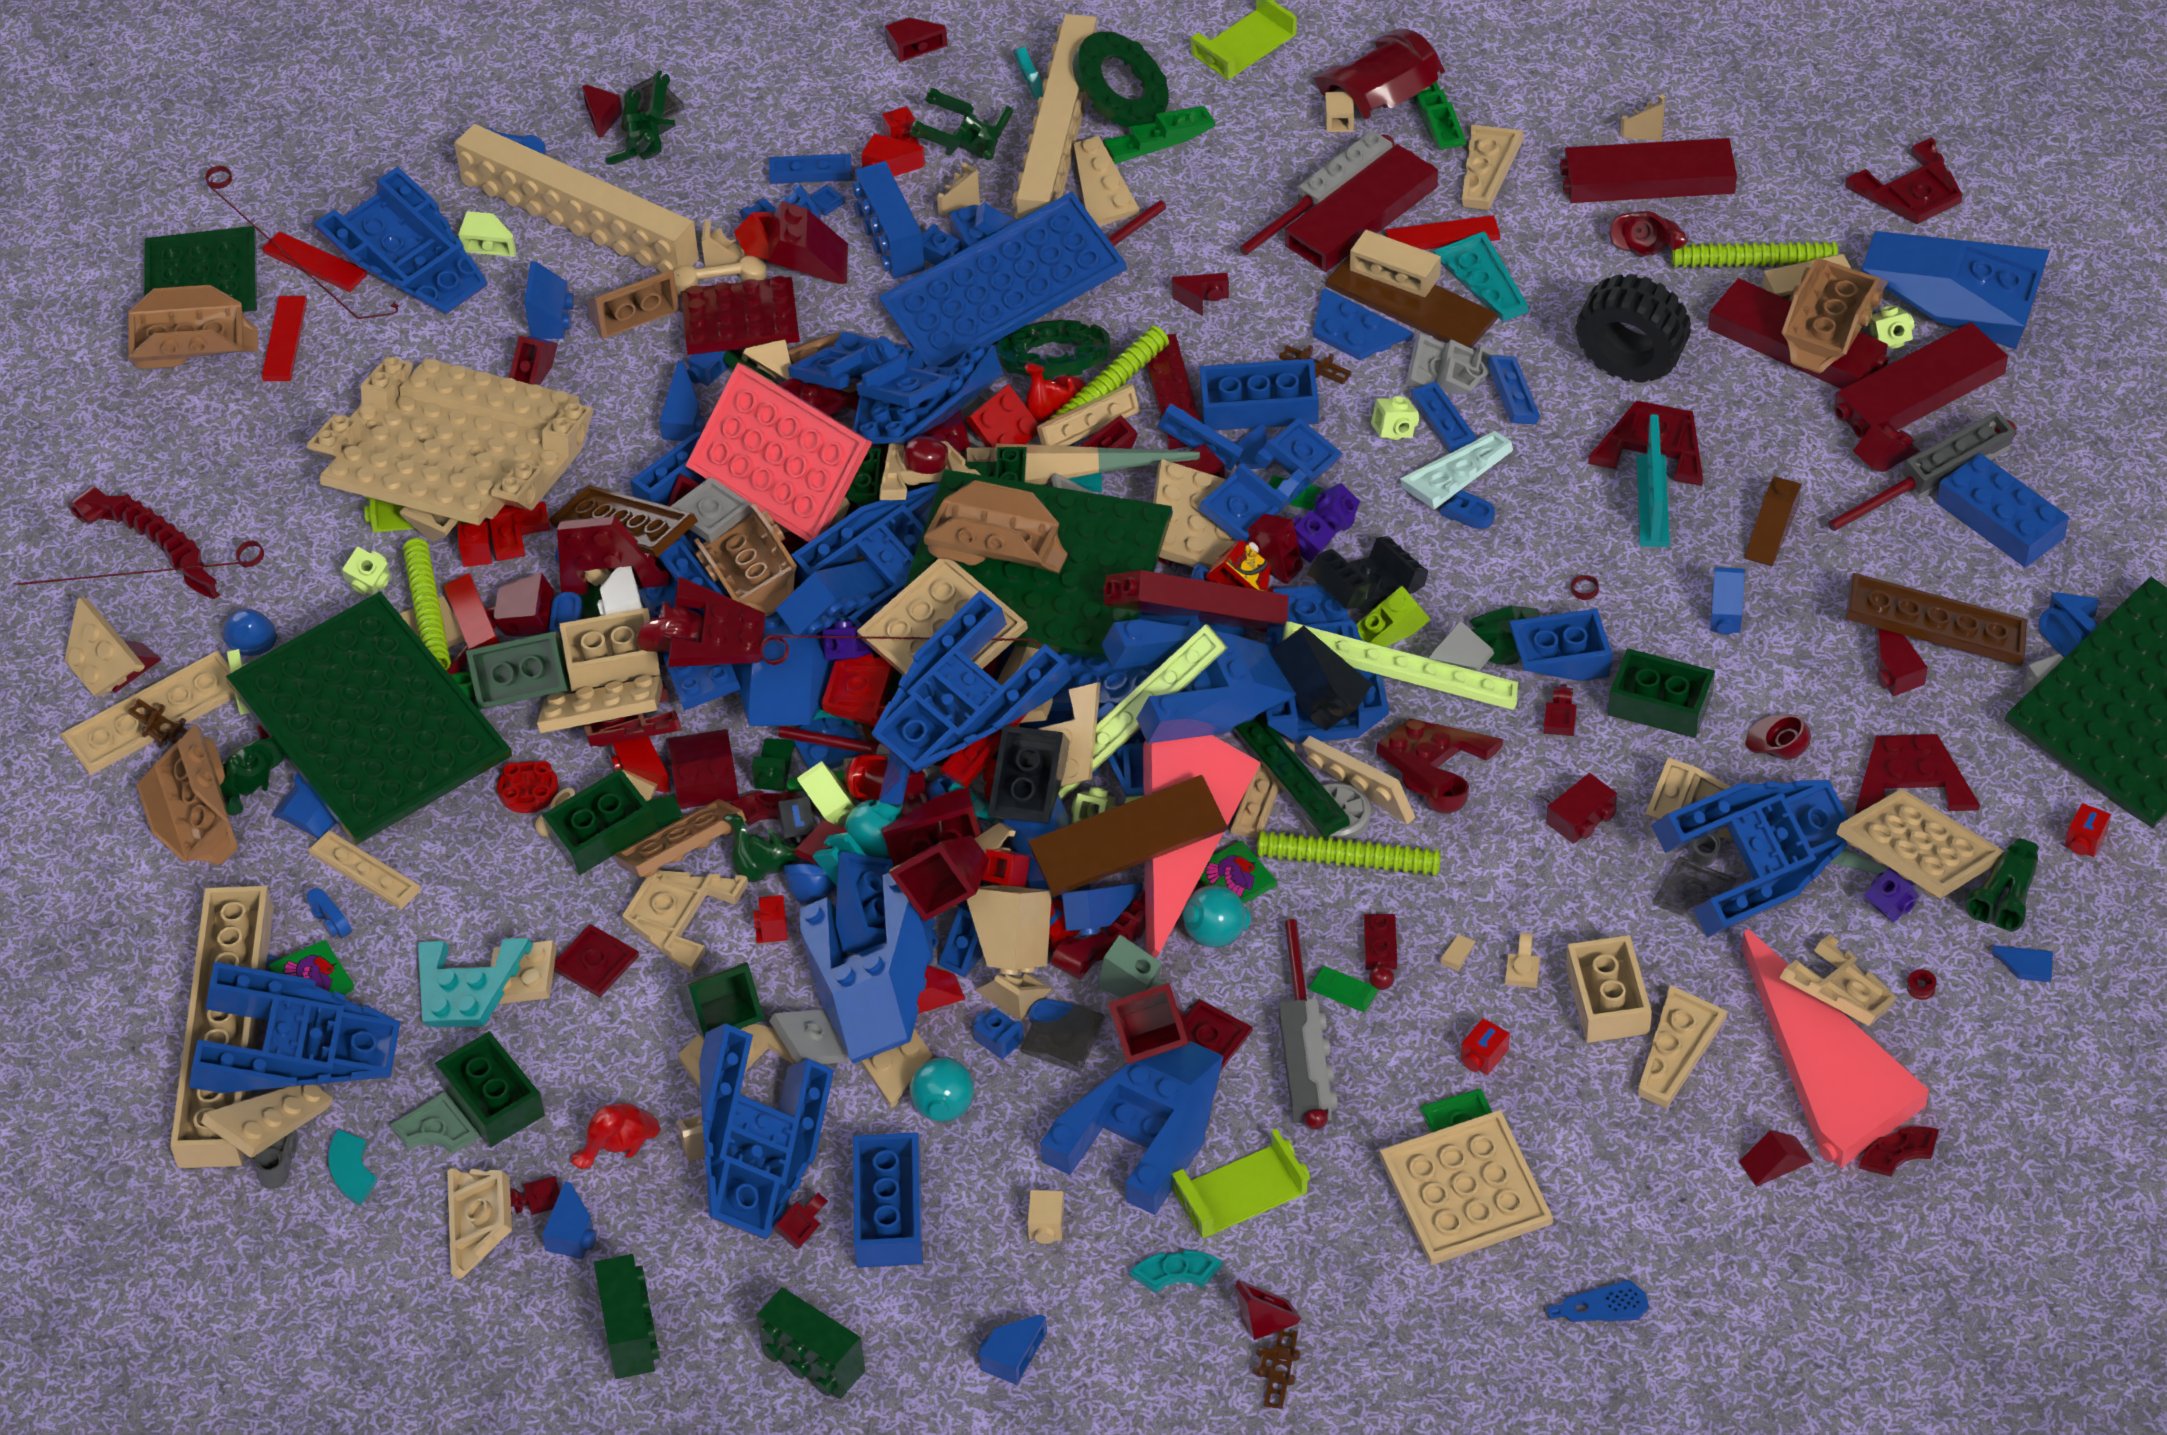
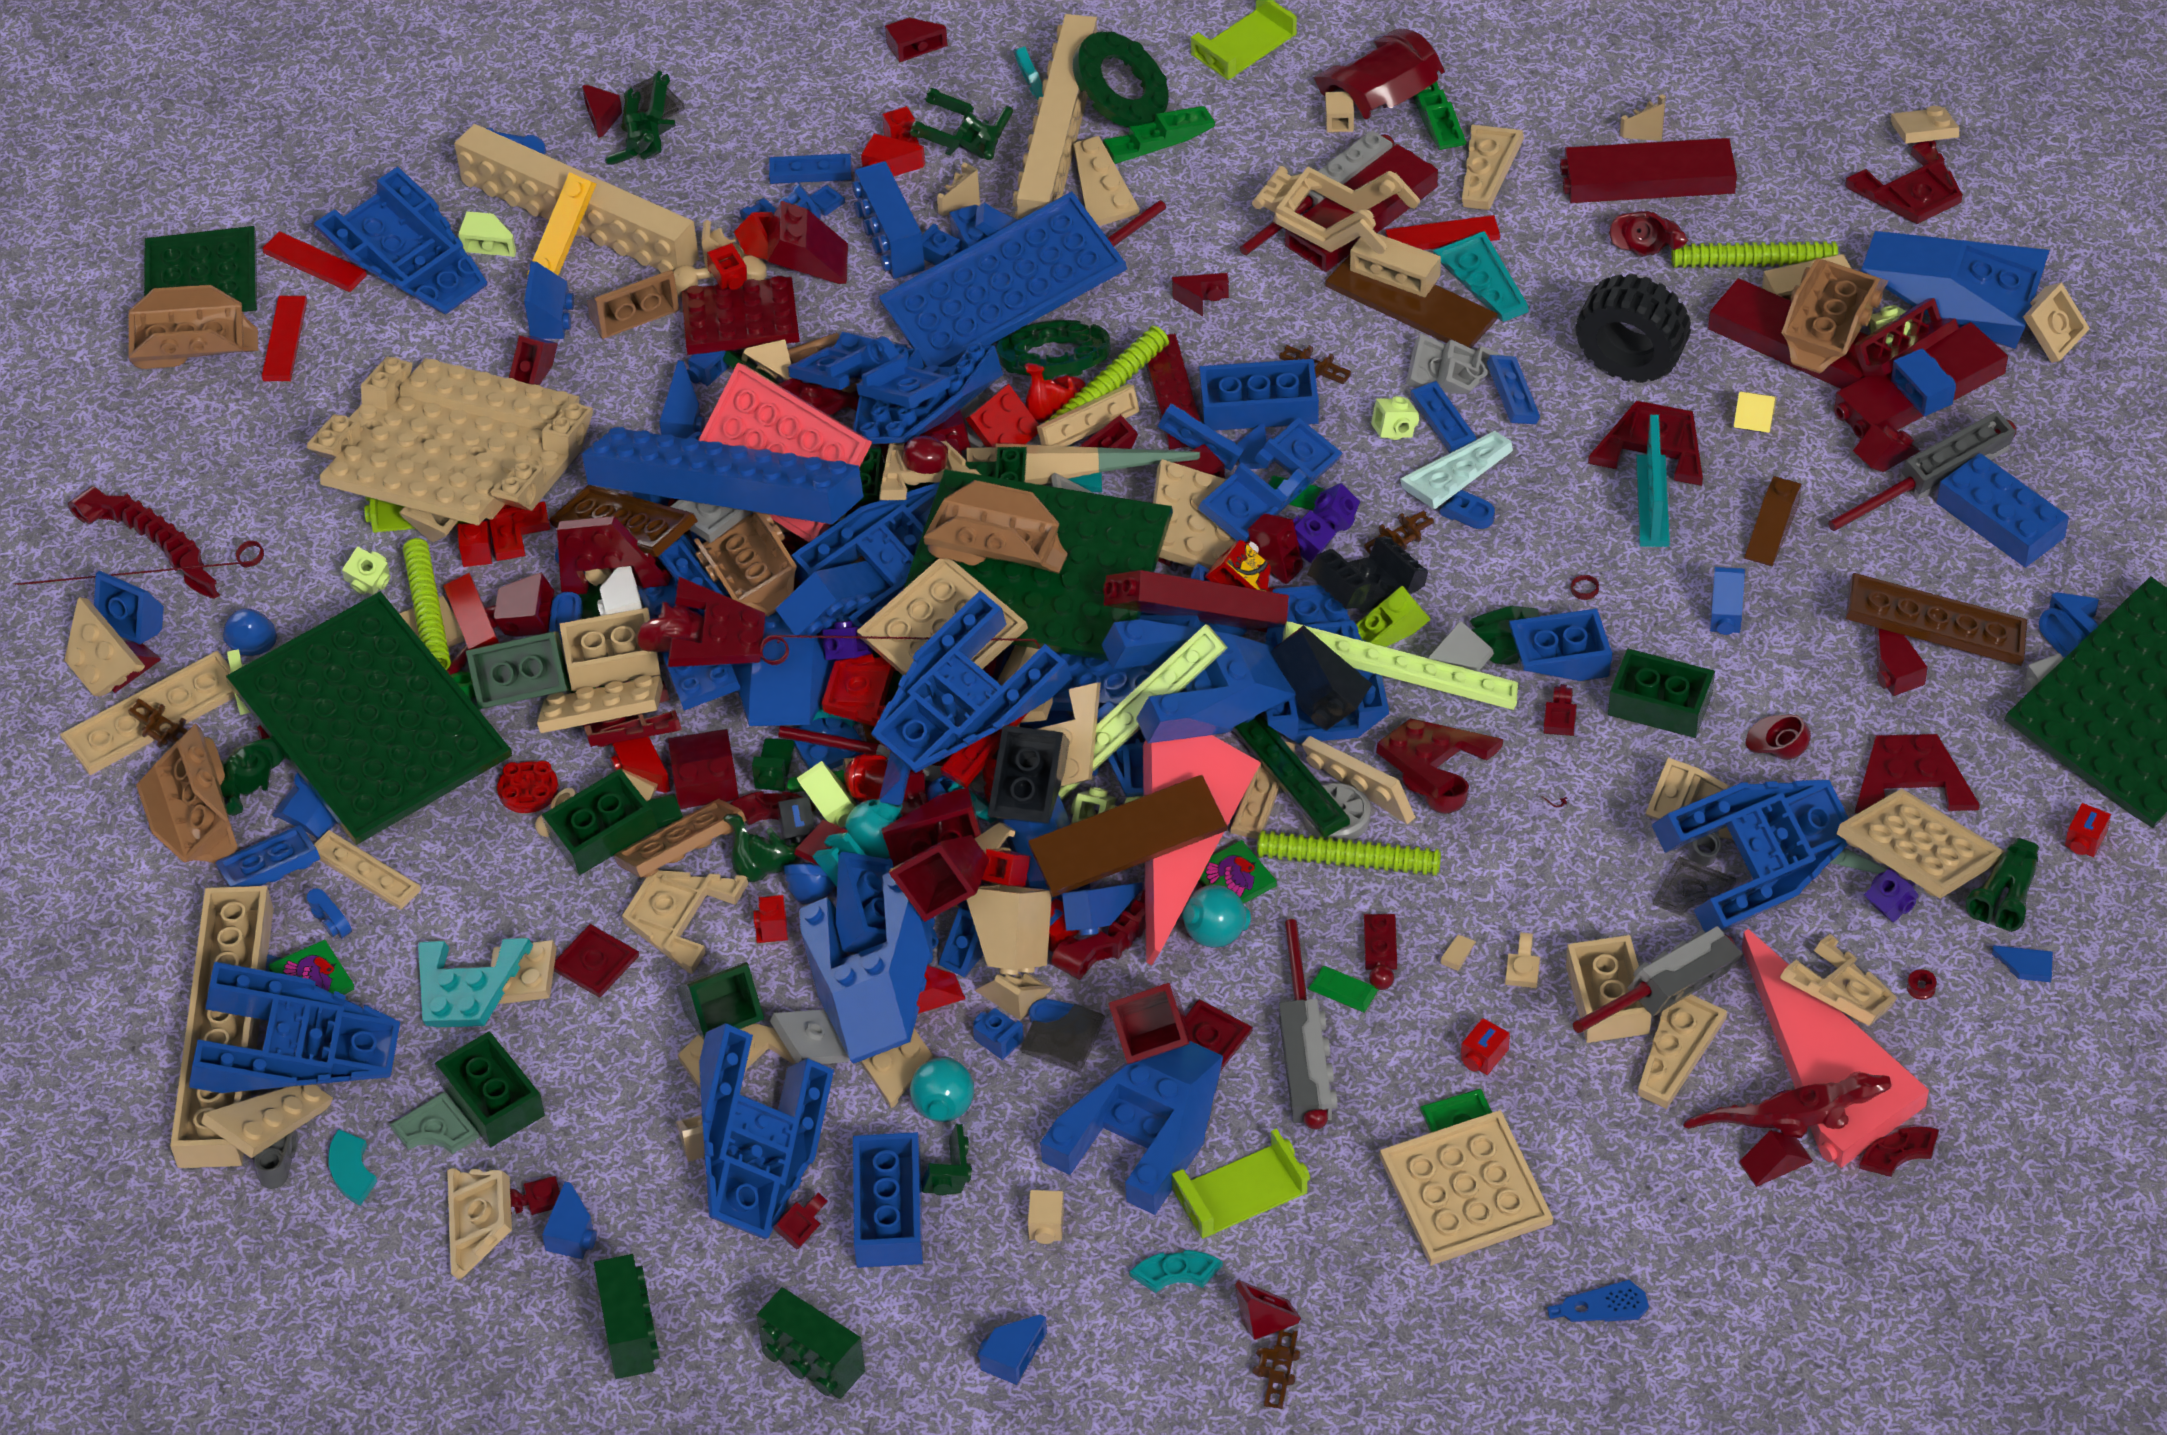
(128, 608): none -> blue slope
(212, 185): dark red piece -> none
(269, 859): none -> blue plate
(564, 222): none -> yellow plate
(616, 1130): red piece -> none
(723, 475): none -> blue brick
(729, 272): none -> red brick
(945, 1178): none -> dark green bracket
(1128, 969): sand green torso -> none
(1286, 193): none -> tan piece
(1355, 327): blue wing -> none
(1407, 523): none -> reddish brown piece
(1582, 808): dark red brick -> none
(1672, 976): none -> piece
(1755, 411): none -> light yellow piece
(1798, 1108): none -> dark red animal
(1920, 336): none -> dark red fence
(1923, 382): none -> blue brick
(1925, 125): none -> tan plate
(2055, 321): none -> tan plate

